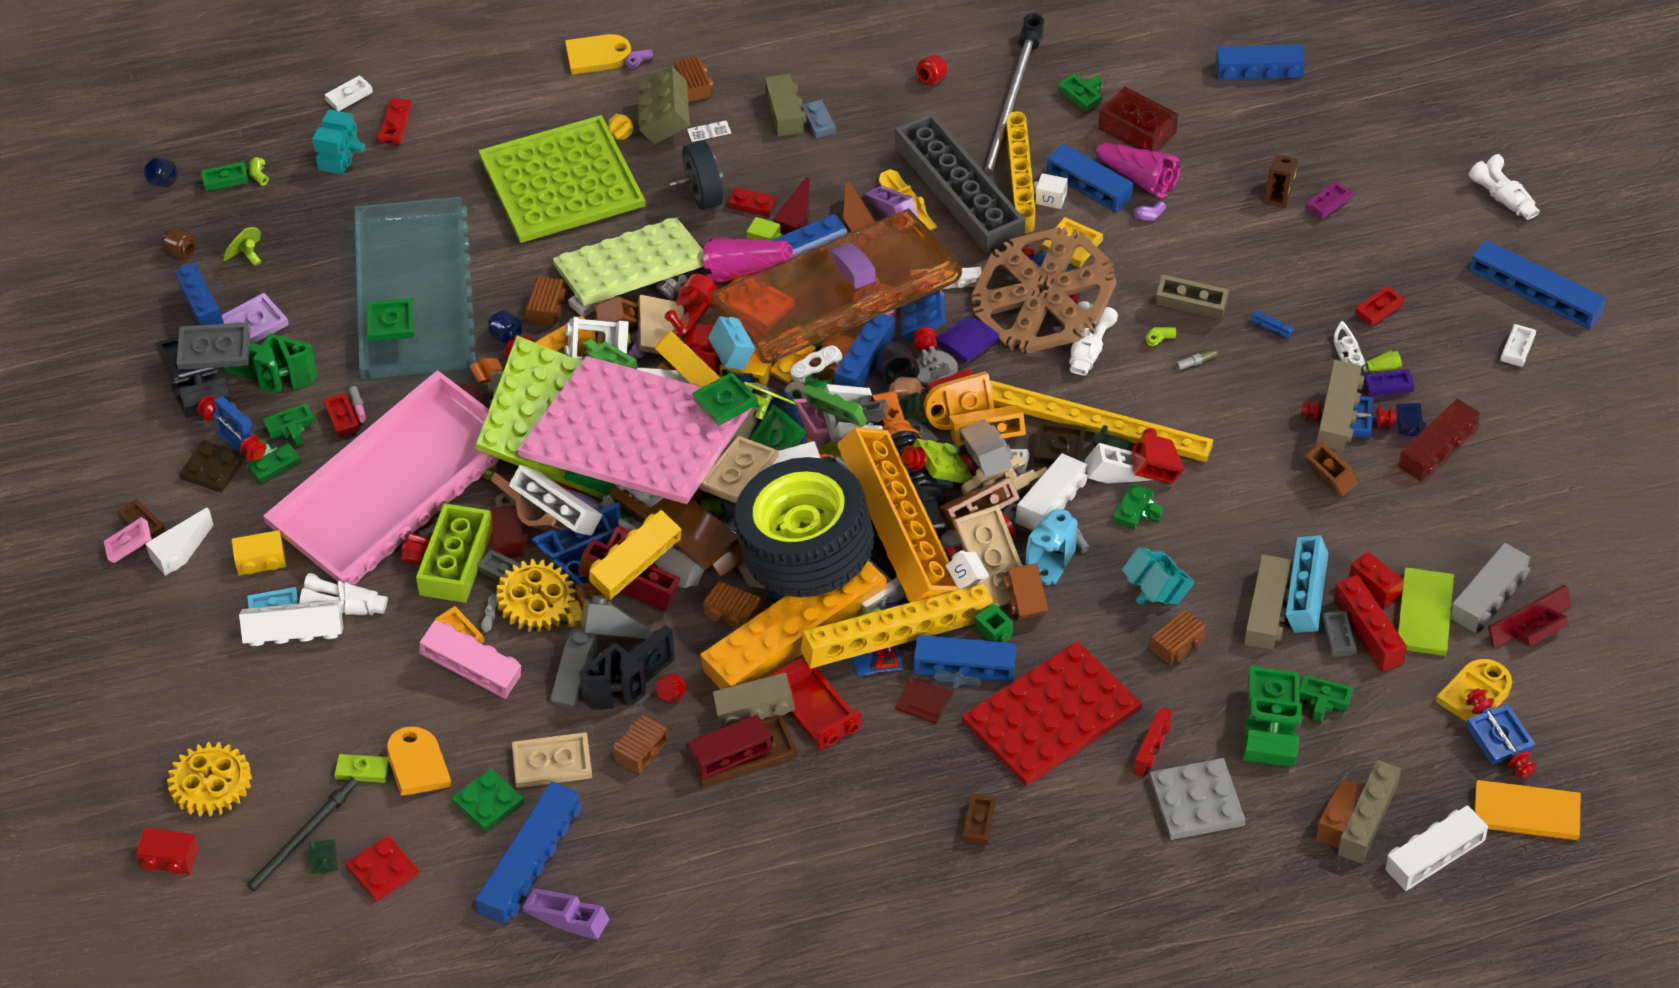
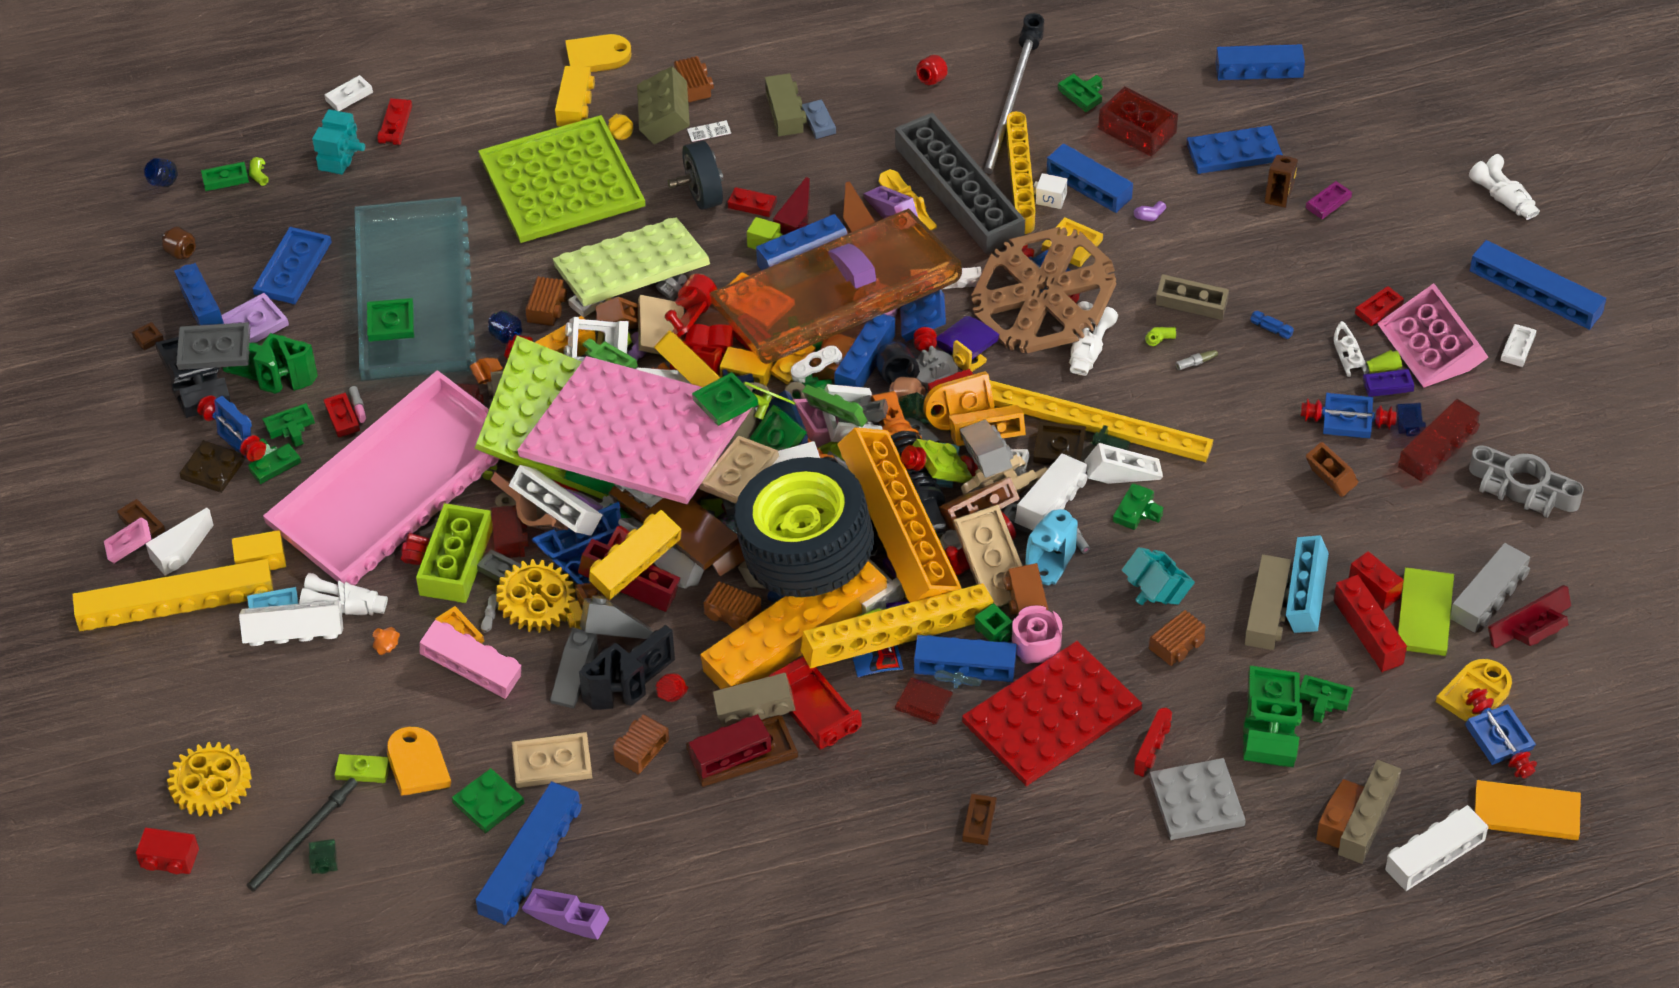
(147, 336): none -> reddish brown tile
(171, 595): none -> yellow brick
(244, 242): lime shield -> none
(292, 265): none -> blue plate
(382, 868): red plate -> none
(385, 640): none -> orange piece
(574, 95): none -> yellow brick
(636, 57): medium lavender arm -> none
(731, 343): medium azure brick -> none
(740, 257): dark pink cone -> none
(963, 357): none -> yellow bracket
(966, 569): white brick -> none
(1036, 634): none -> bright pink brick
(1143, 167): dark pink cone -> none
(1156, 458): red torso -> none
(1233, 149): none -> blue plate
(1338, 634): dark grey plate -> none
(1339, 405): dark tan brick -> none
(1432, 338): none -> bright pink slope
(1497, 475): none -> light grey piece

